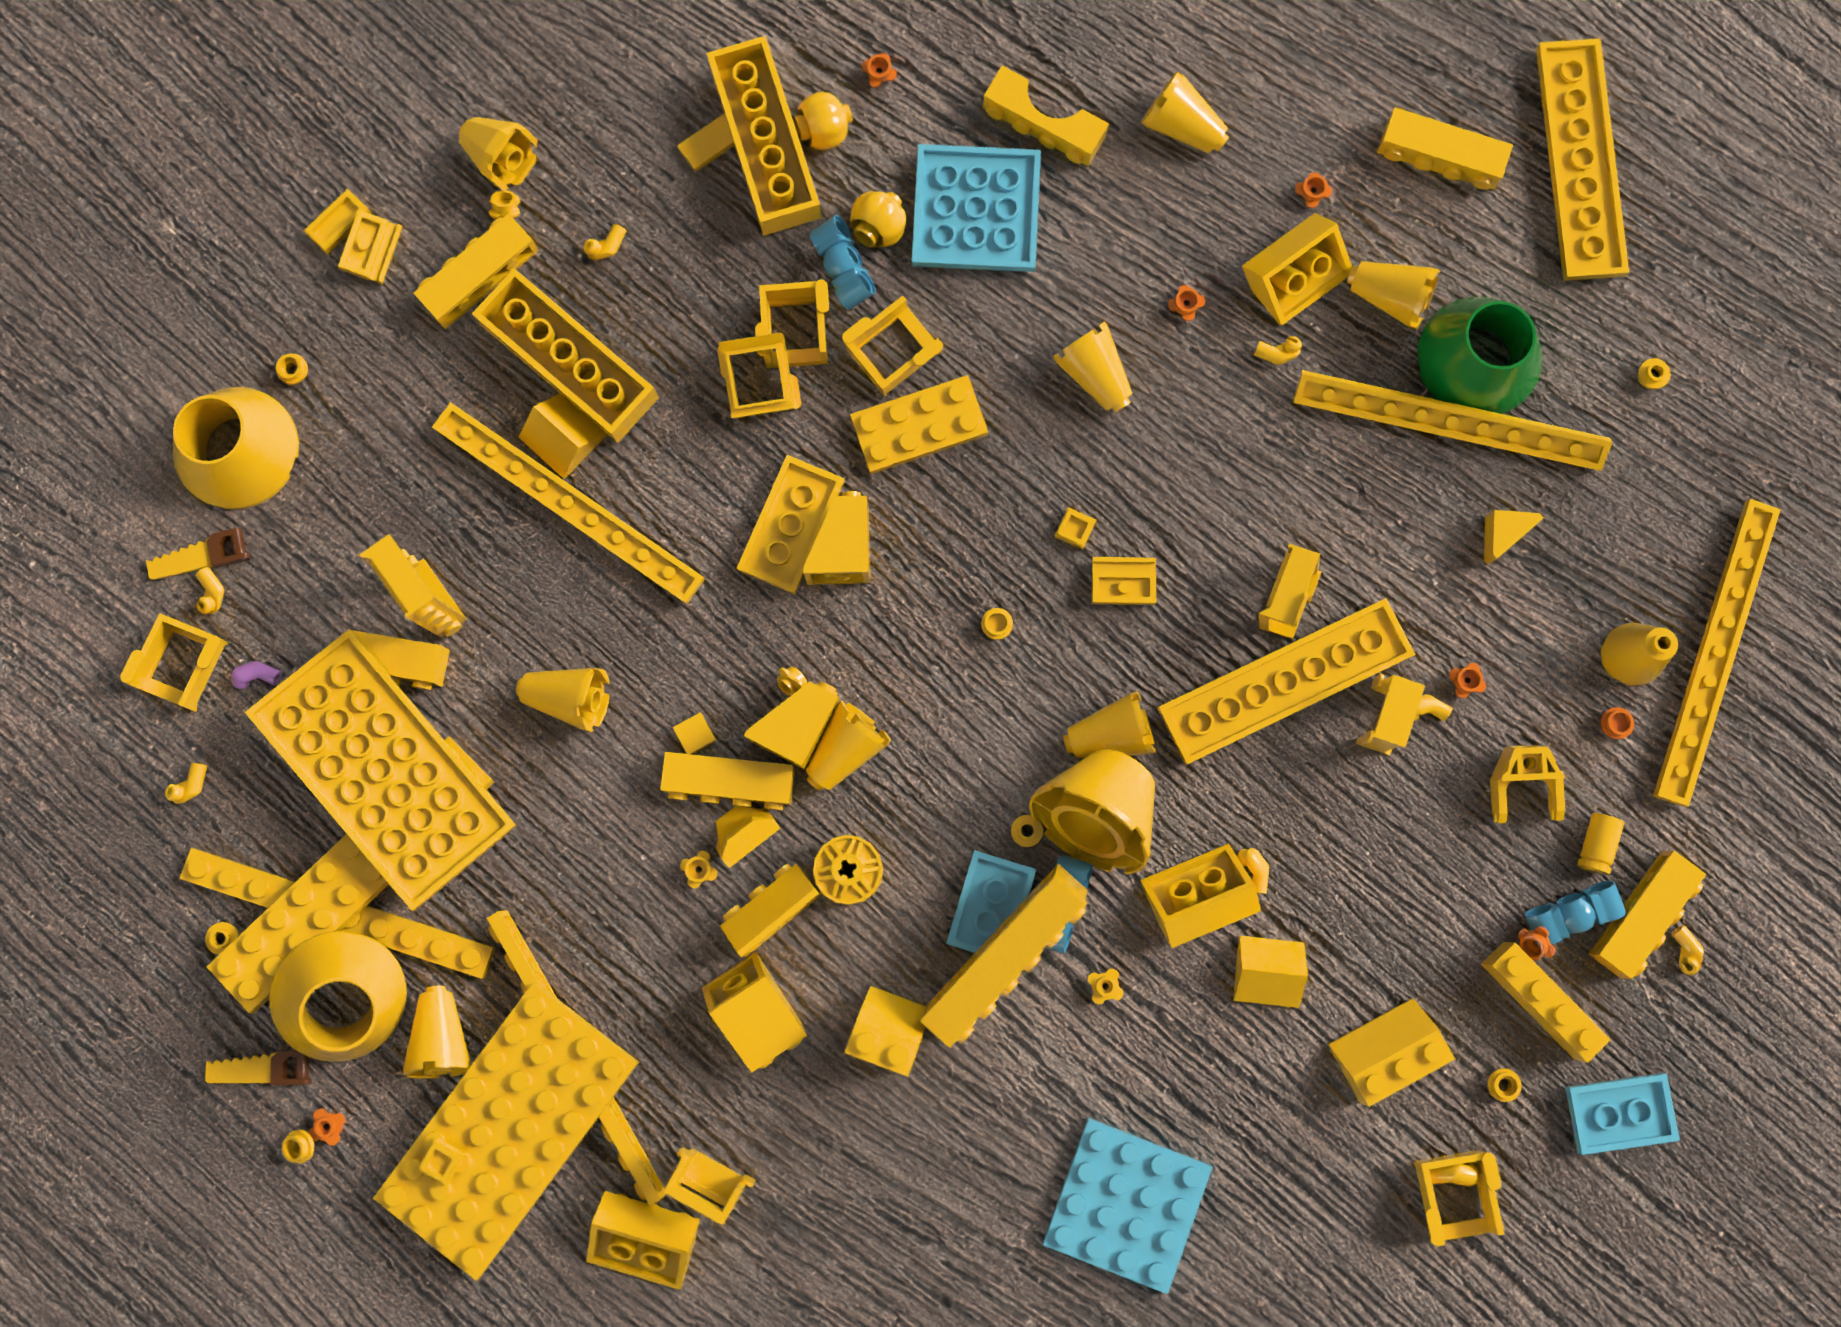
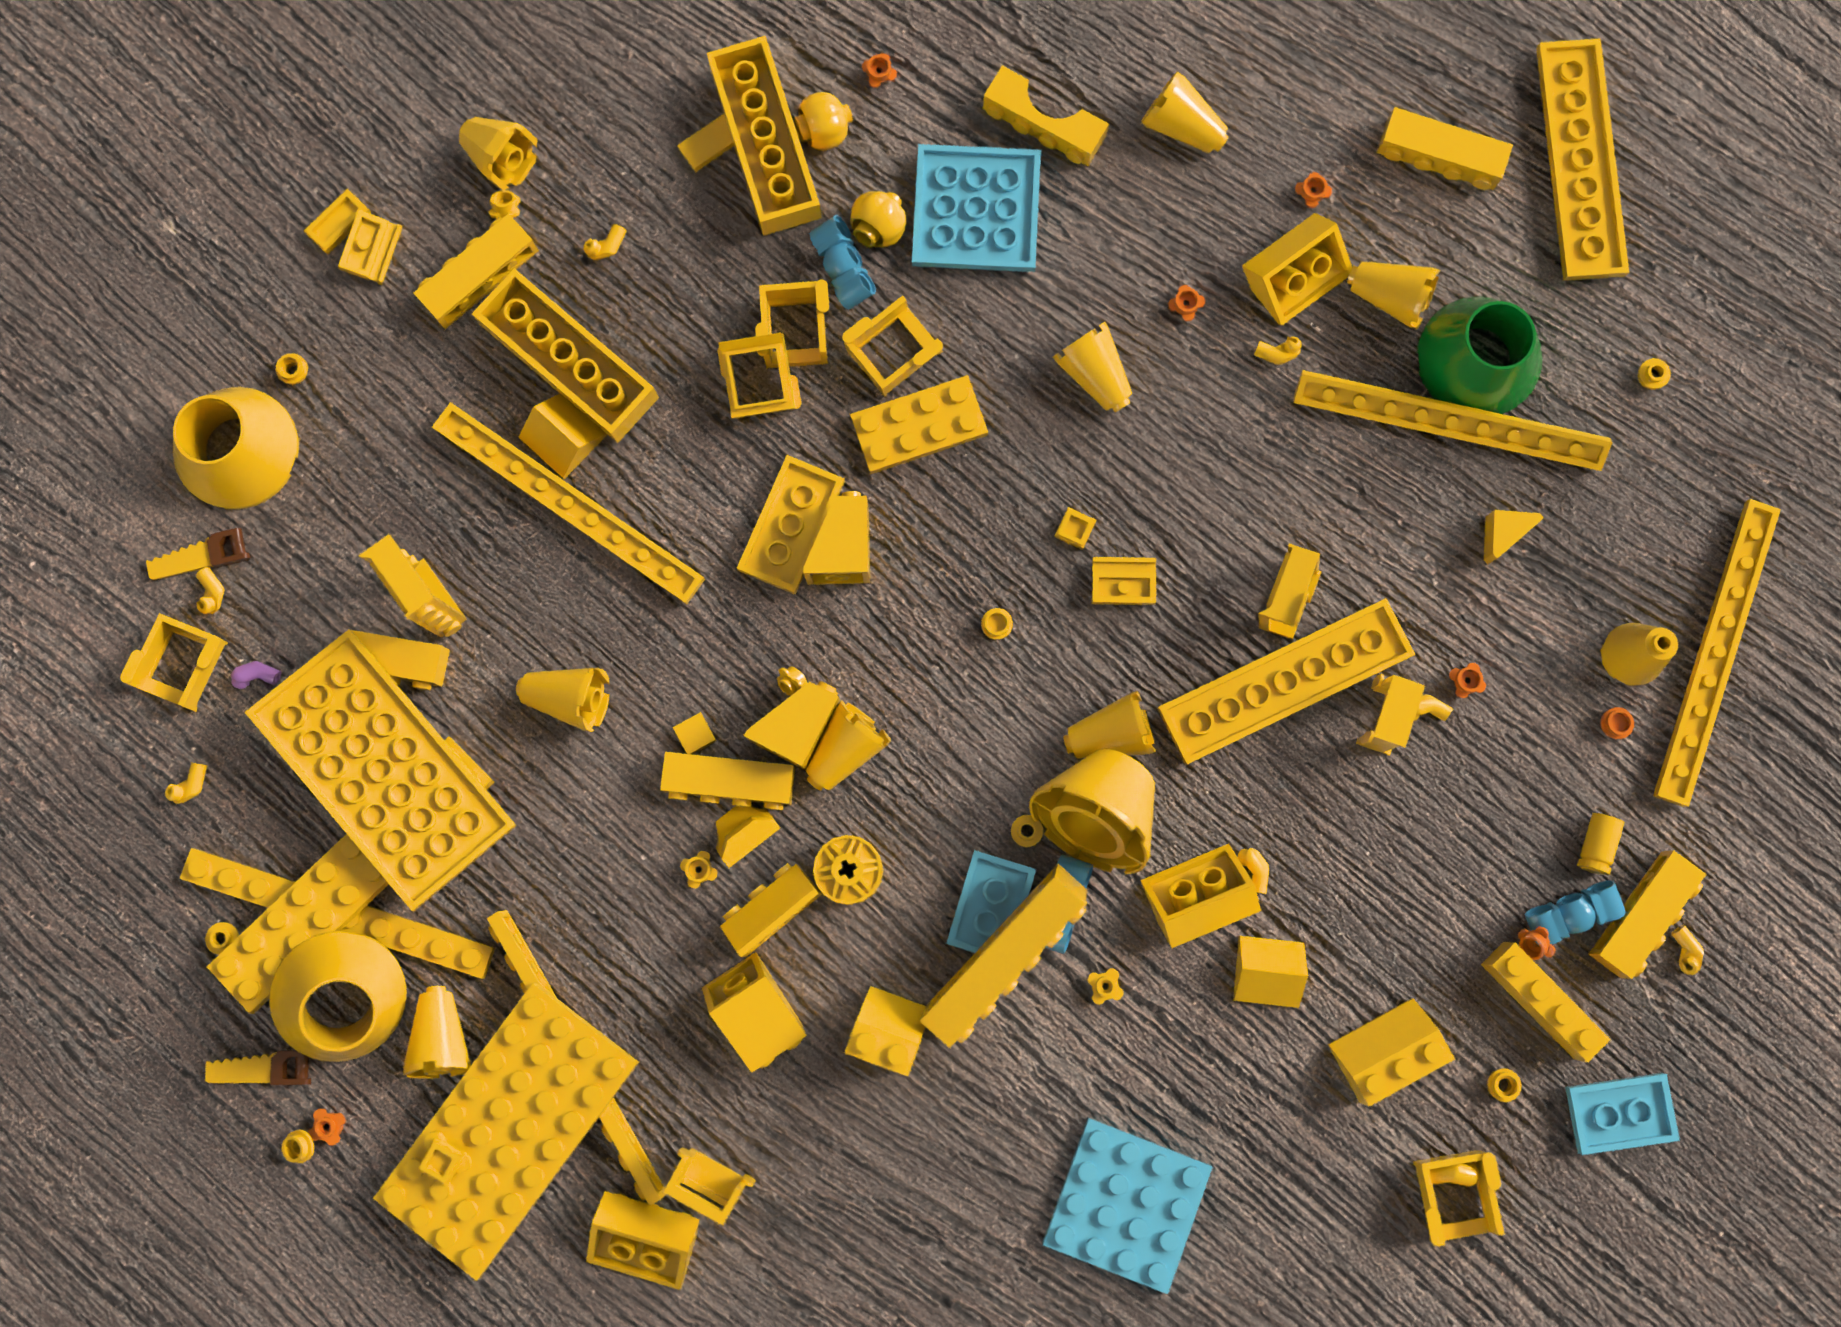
(1539, 766): yellow piece -> none

